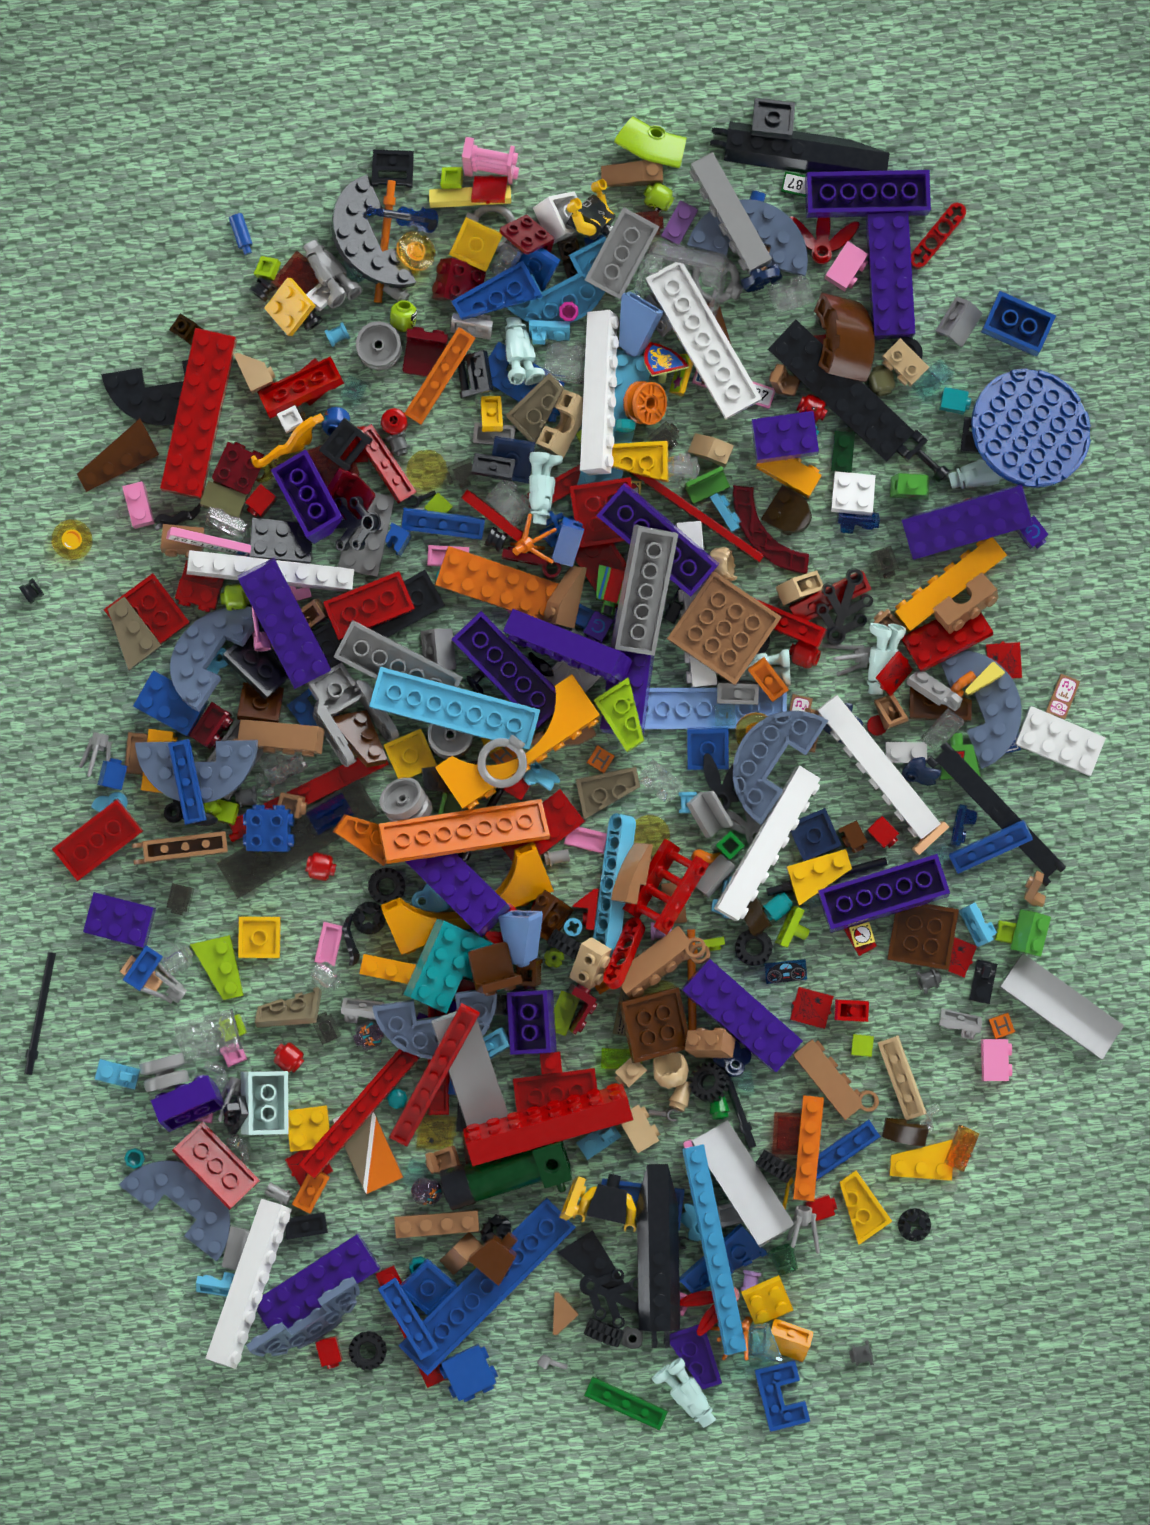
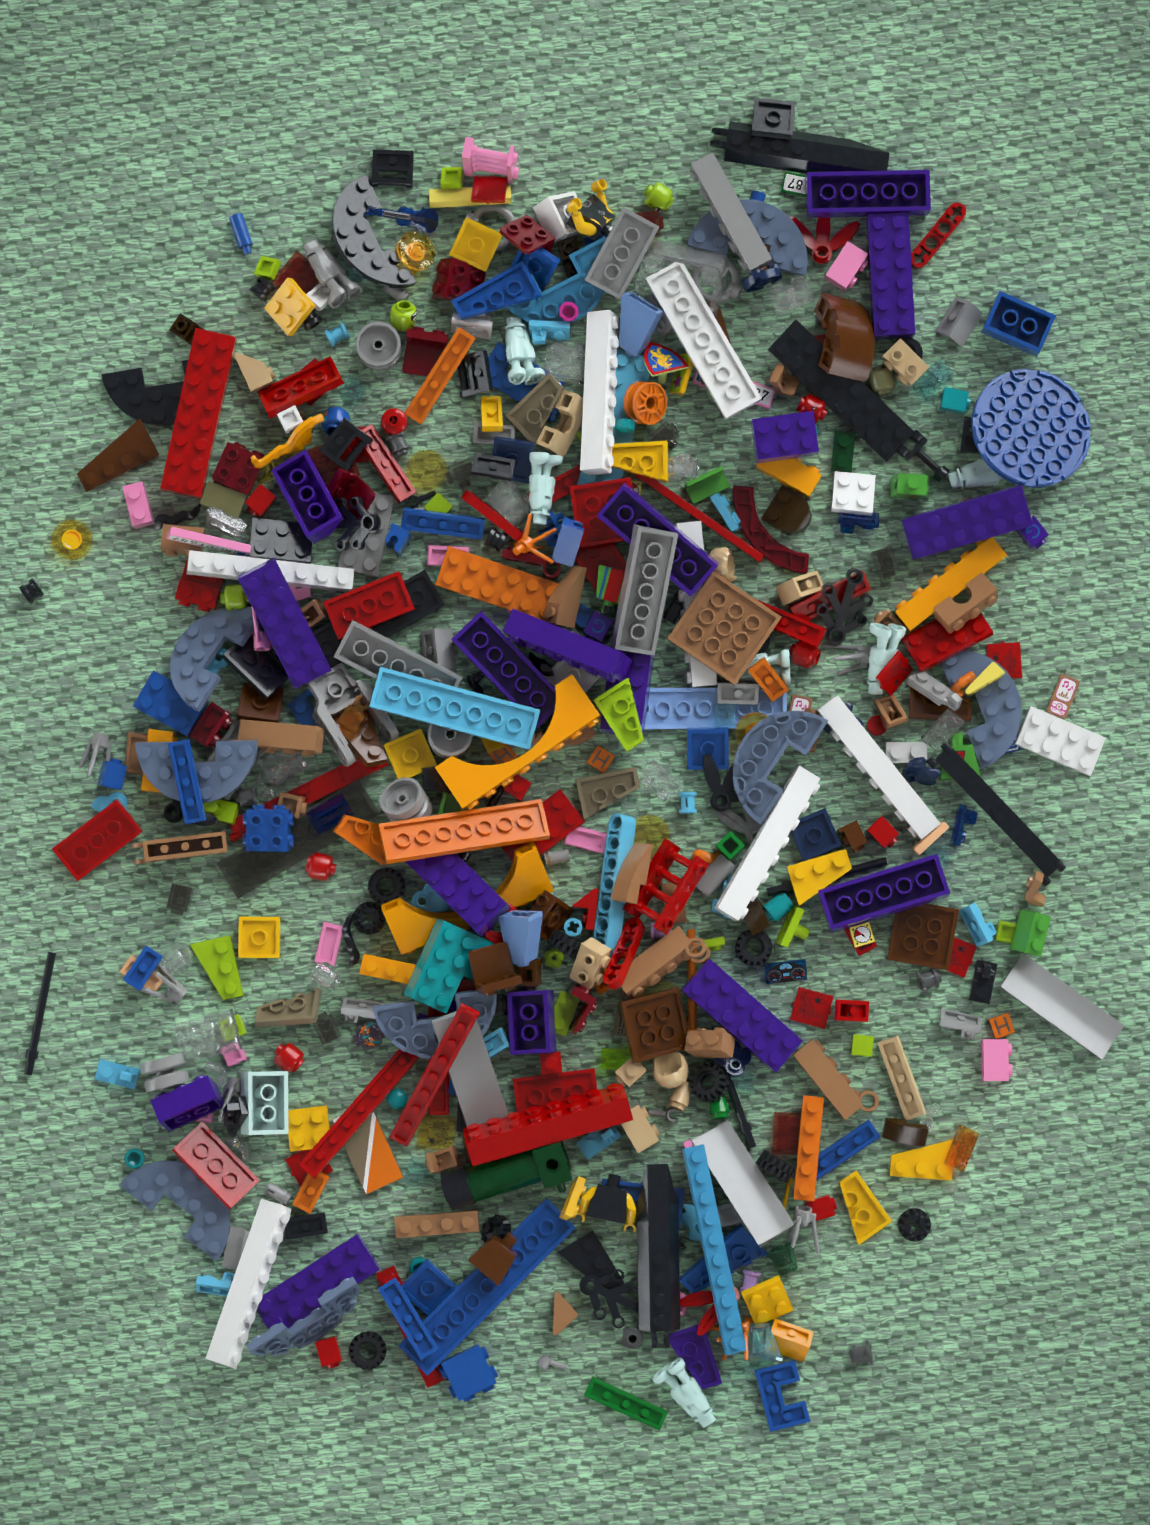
(119, 920): dark purple brick -> none
(132, 633): dark tan wing -> none
(155, 608): red plate -> none
(352, 716): none -> clear orange plate
(389, 201): orange bar -> none
(426, 1191): clear purple head -> none
(460, 1253): medium nougat slope -> none
(506, 258): clear plate -> none
(515, 745): light grey piece -> none
(541, 776): medium azure plate -> none
(603, 1332): black tyre -> none
(632, 173): medium nougat slope -> none
(651, 143): lime panel -> none
(679, 223): medium lavender plate -> none
(709, 813): light grey panel -> none
(711, 449): tan slope -> none
(990, 846): blue plate -> none

